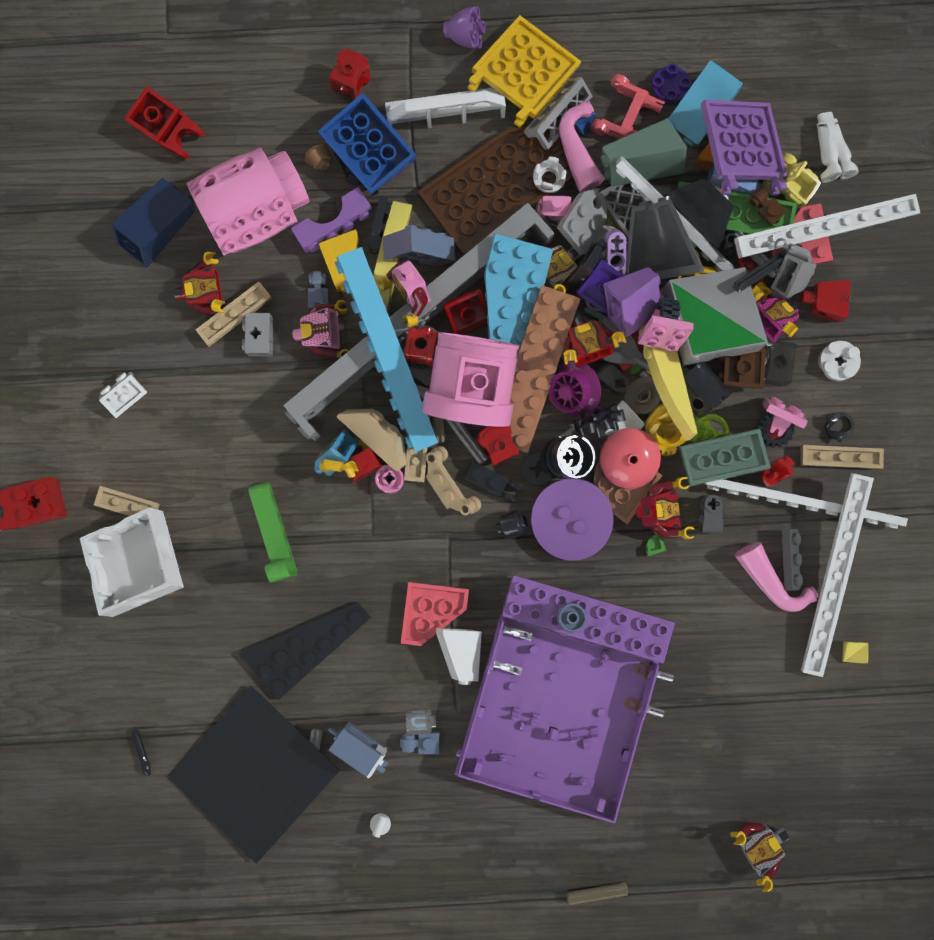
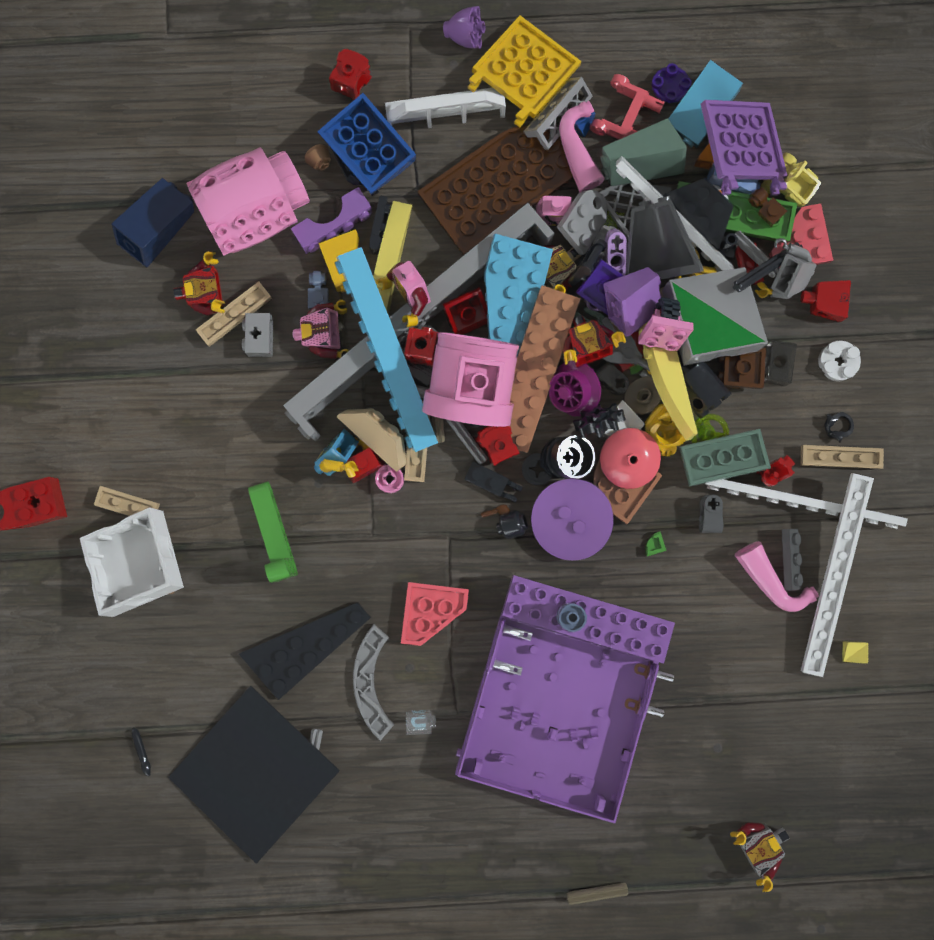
(122, 394): white bracket -> none
(169, 125): red brick -> none
(358, 750): sand blue piece -> none
(364, 683): none -> light grey tile
(380, 824): white plate -> none
(420, 245): sand blue wedge -> none
(427, 743): sand blue plate -> none
(445, 486): tan plate -> none
(461, 653): white slope -> none
(502, 509): none -> reddish brown hand
(549, 165): white piece -> none
(661, 510): torso -> none
(776, 315): torso -> none
(779, 422): plate -> none
(827, 225): white plate -> none
(834, 150): white piece -> none

